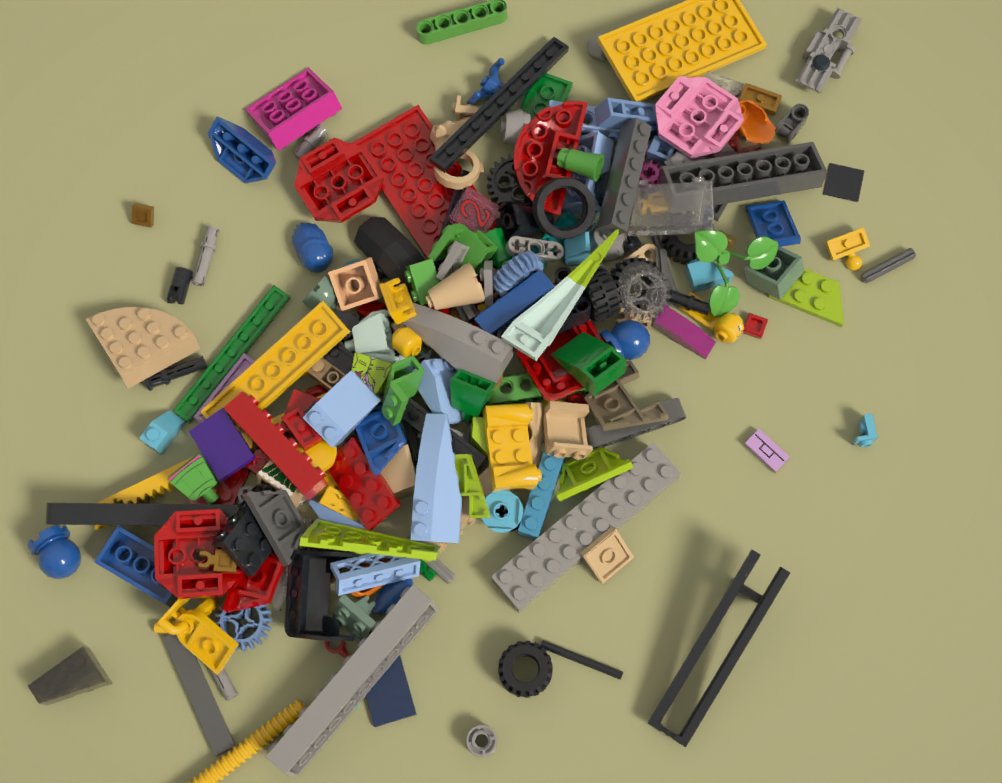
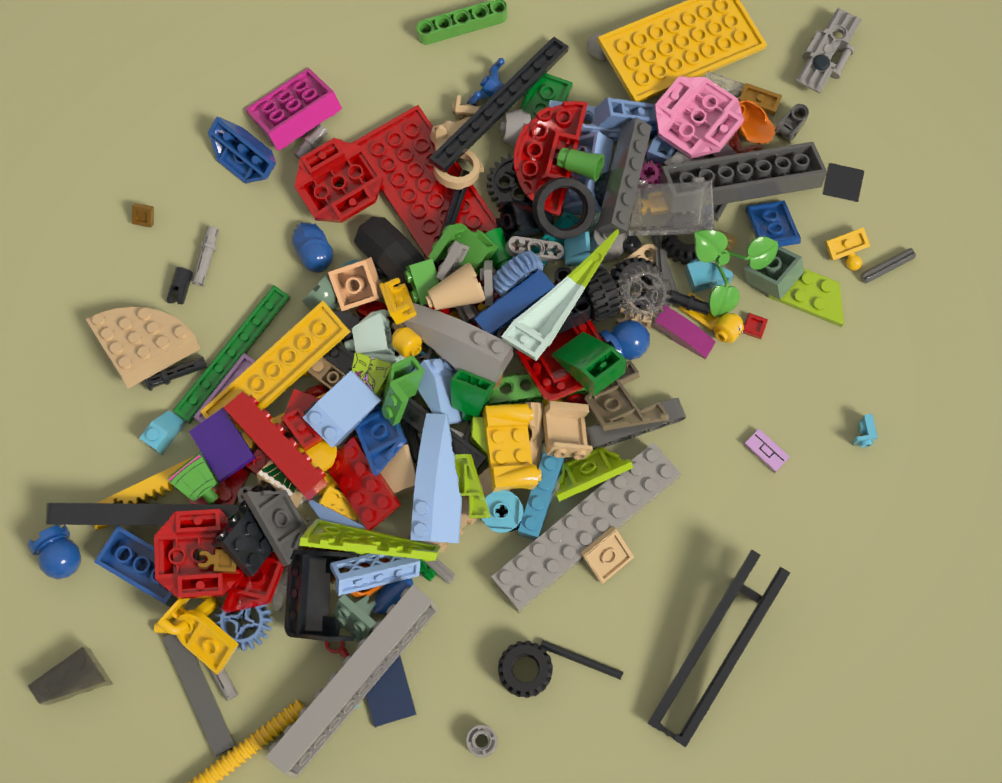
(474, 211): clear pink tile -> none

